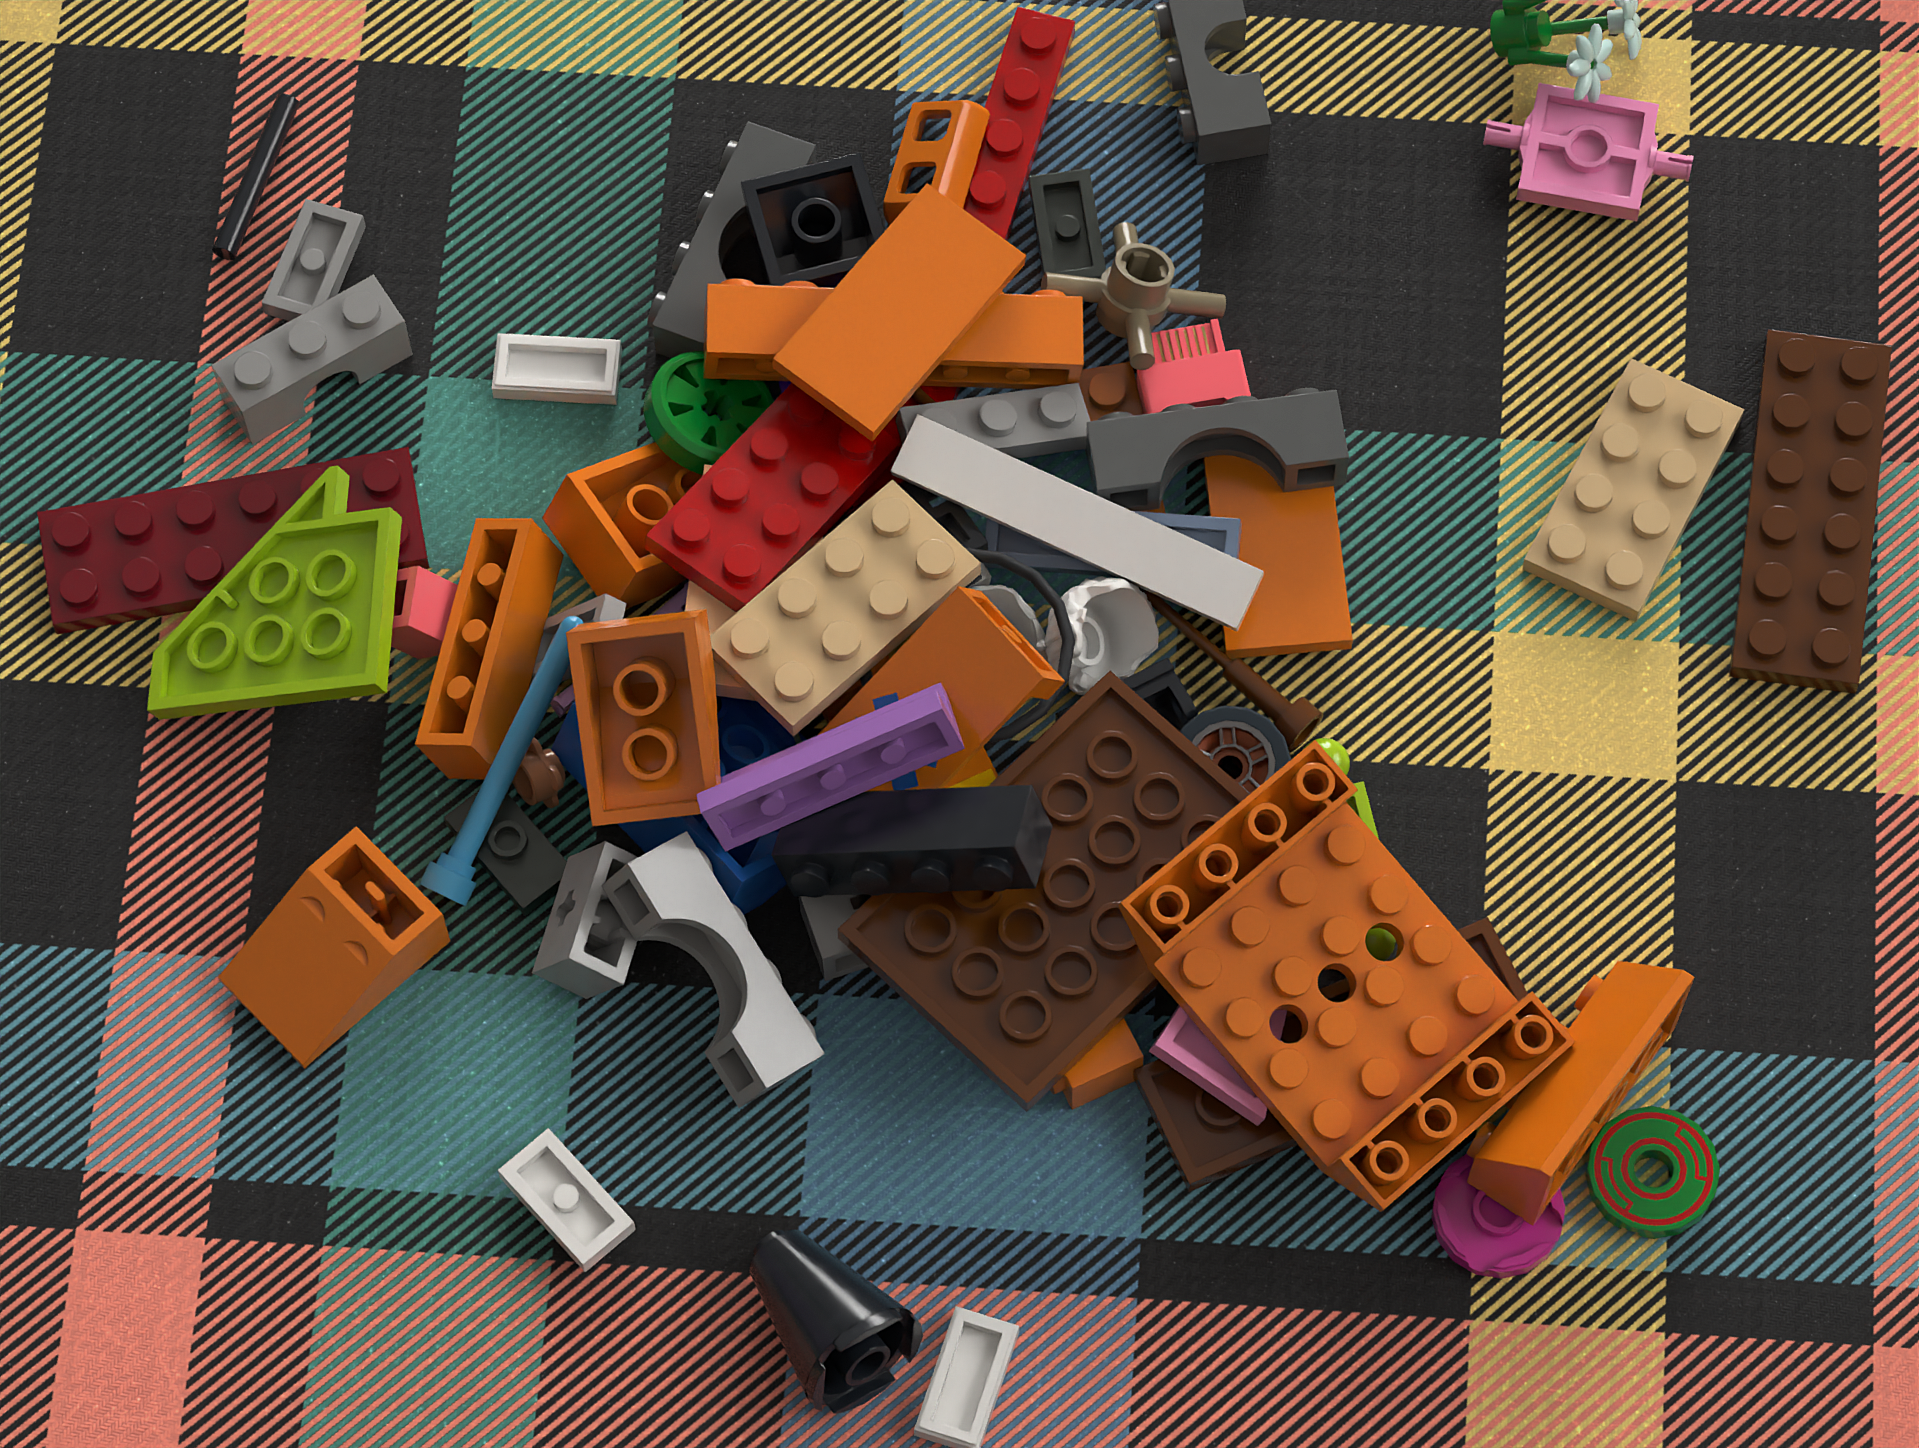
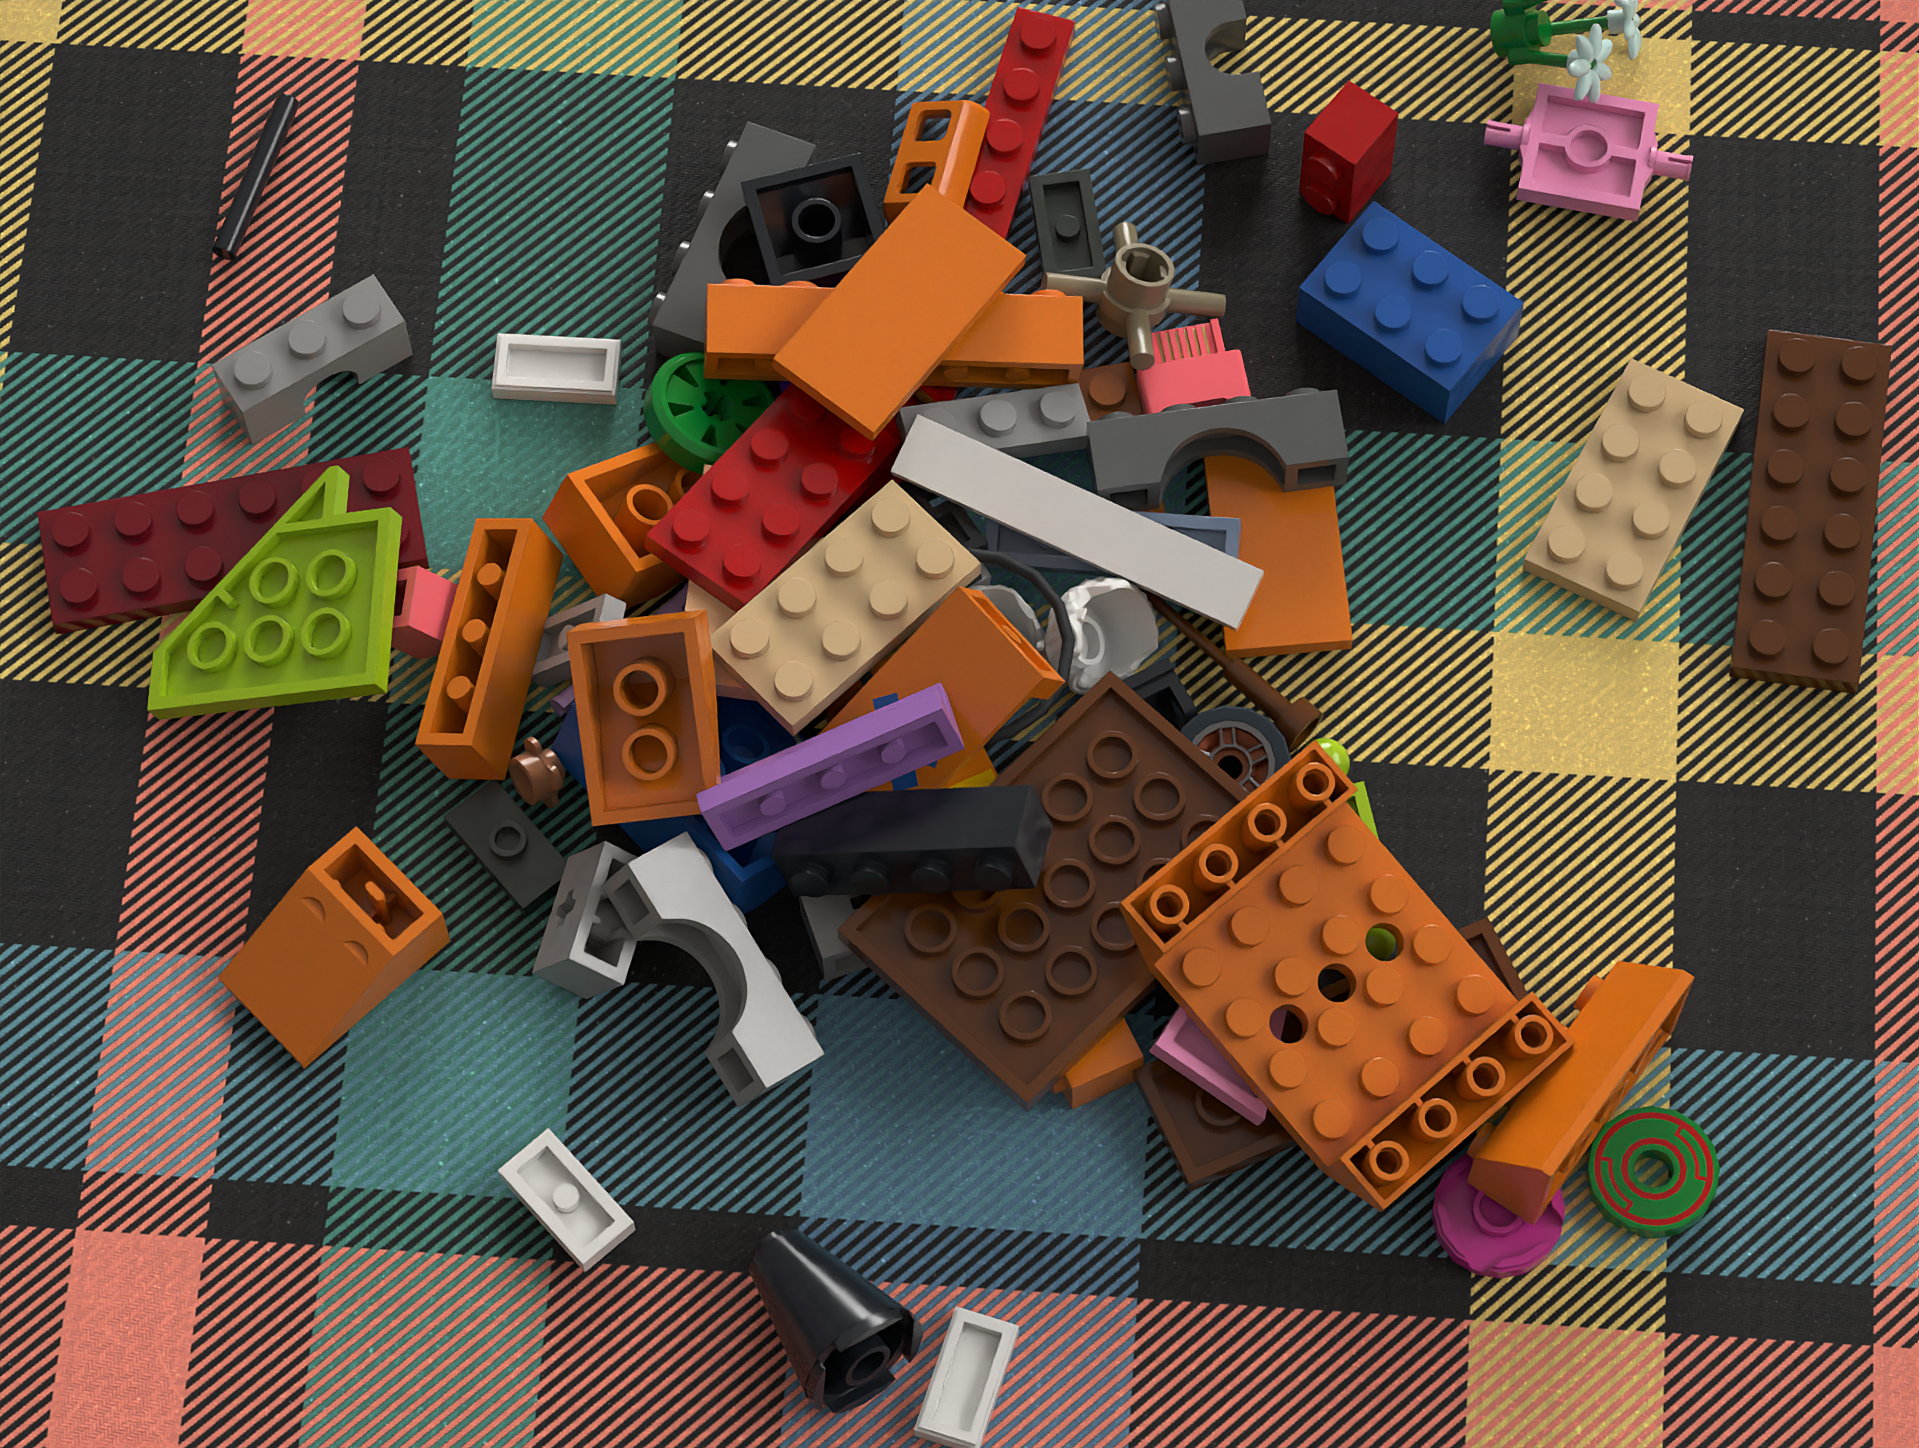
(313, 260): light grey plate -> none
(454, 872): dark azure piece -> none
(1347, 152): none -> red brick
(1409, 311): none -> blue brick

